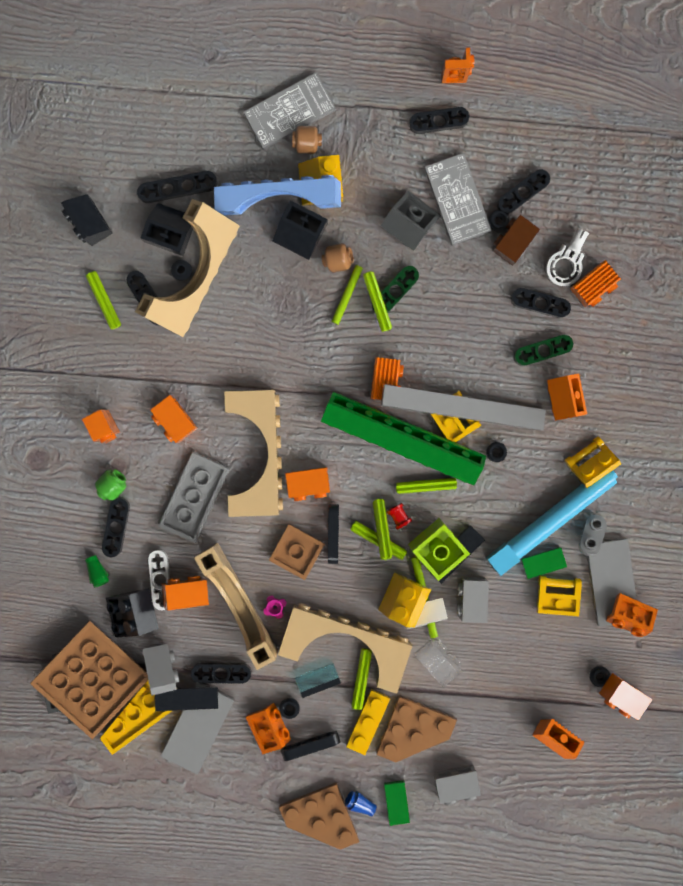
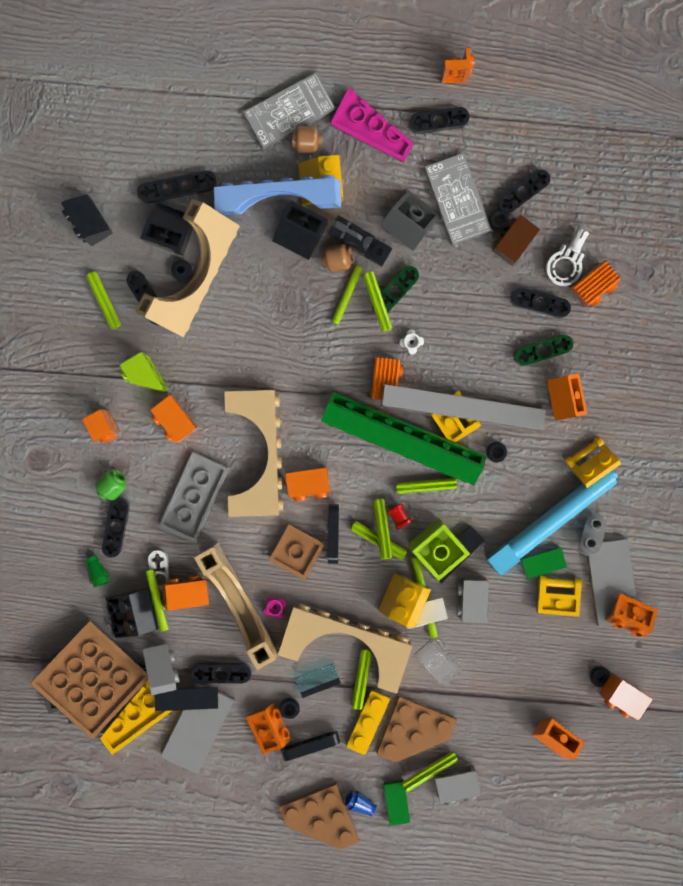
(142, 372): none -> lime slope
(156, 600): none -> lime bar
(360, 241): none -> black plate
(366, 125): none -> dark pink wing
(412, 348): none -> white plate
(430, 771): none -> lime axle

